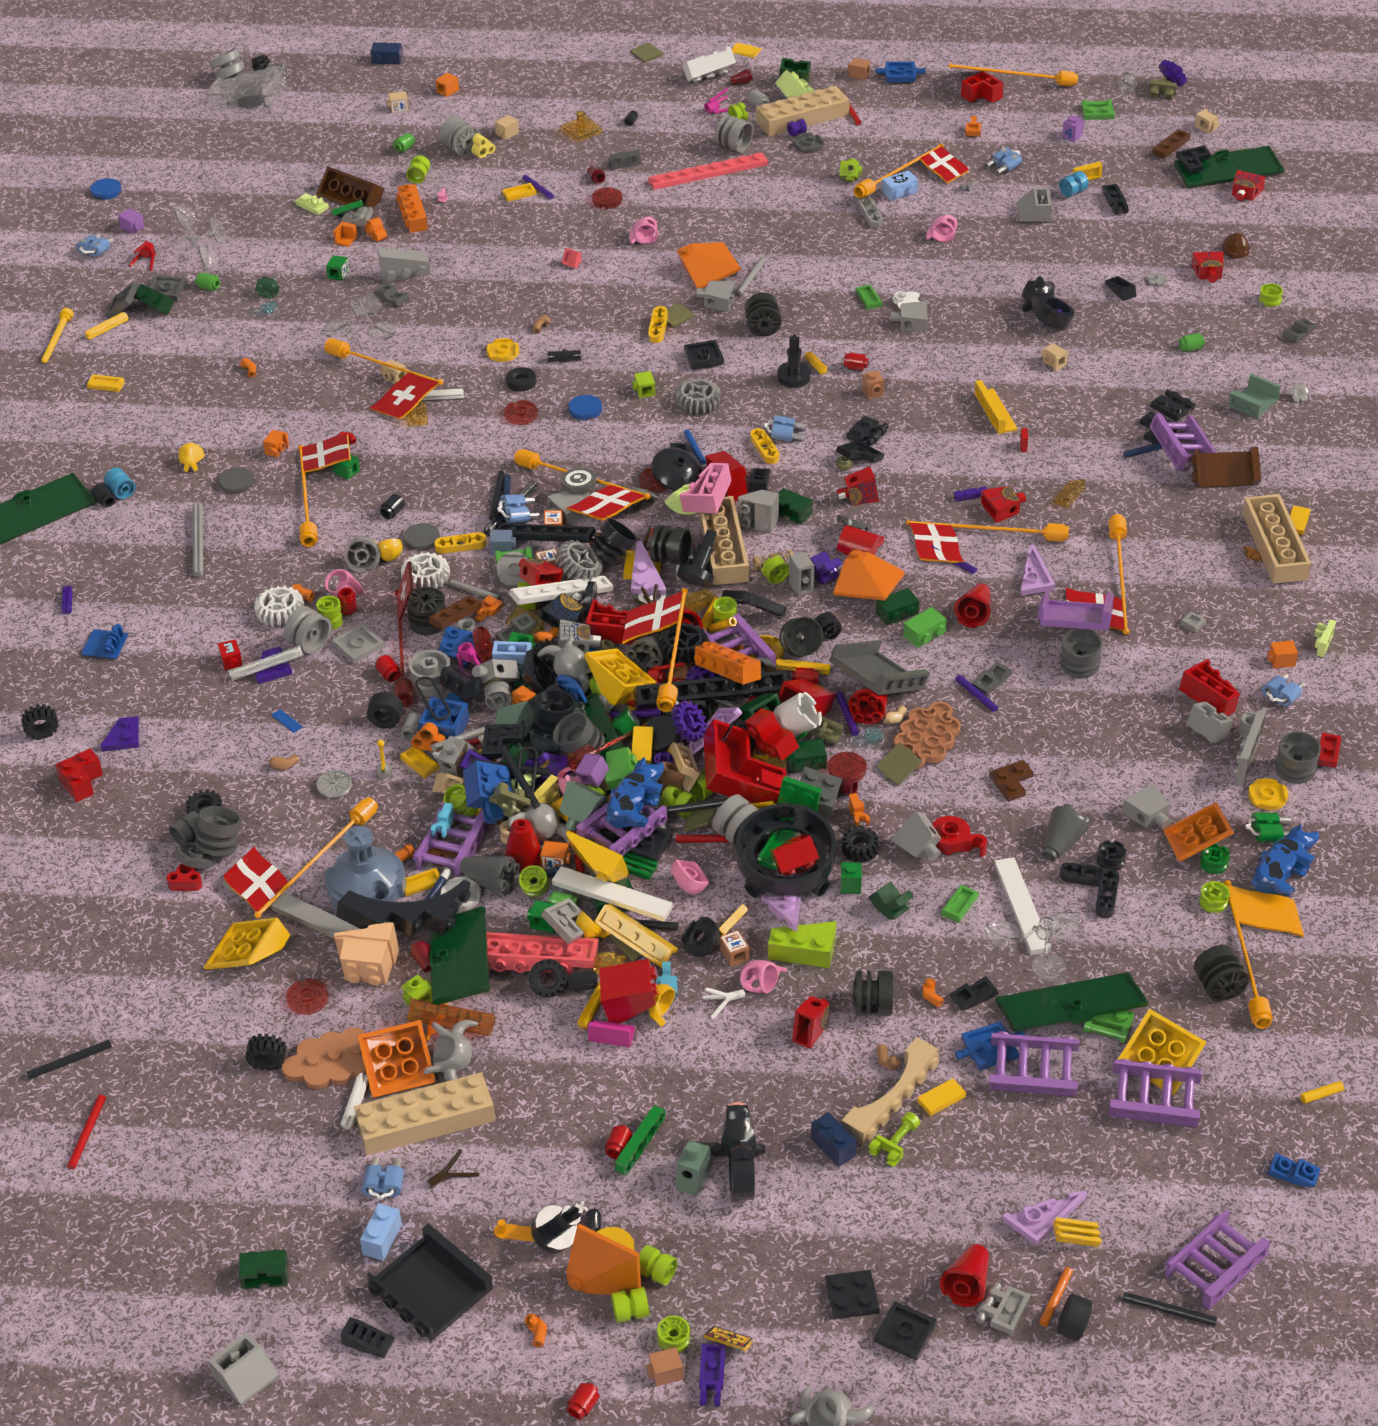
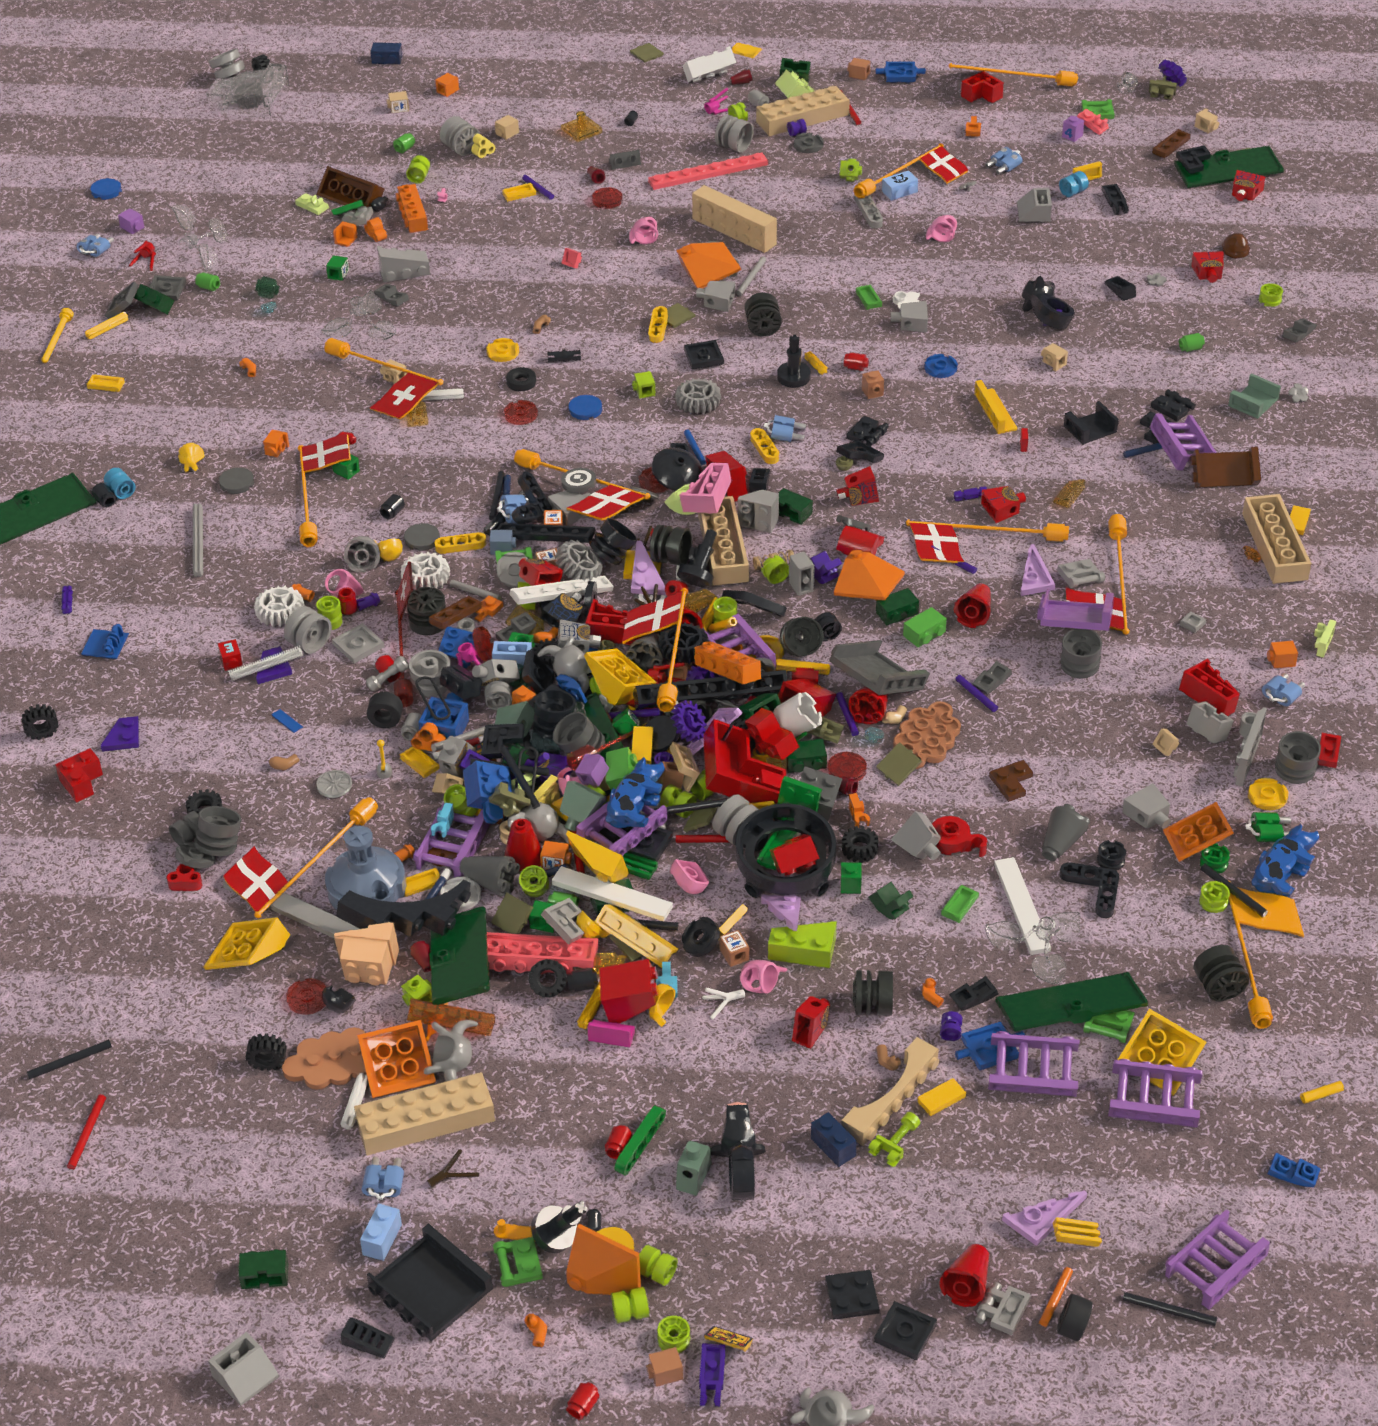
(338, 1000): none -> black hair
(372, 599): none -> dark purple pin
(379, 203): none -> black cylinder
(400, 665): none -> light grey piece
(512, 914): none -> olive piece
(525, 1259): none -> bright green plate
(537, 505): none -> black beam
(674, 587): none -> red brick
(734, 218): none -> tan brick
(940, 366): none -> blue tile
(951, 1026): none -> dark purple wheel
(1080, 573): none -> light grey plate
(1092, 426): none -> black panel
(1093, 121): none -> coral plate
(1166, 742): none -> tan tile
(1234, 890): none -> black bar

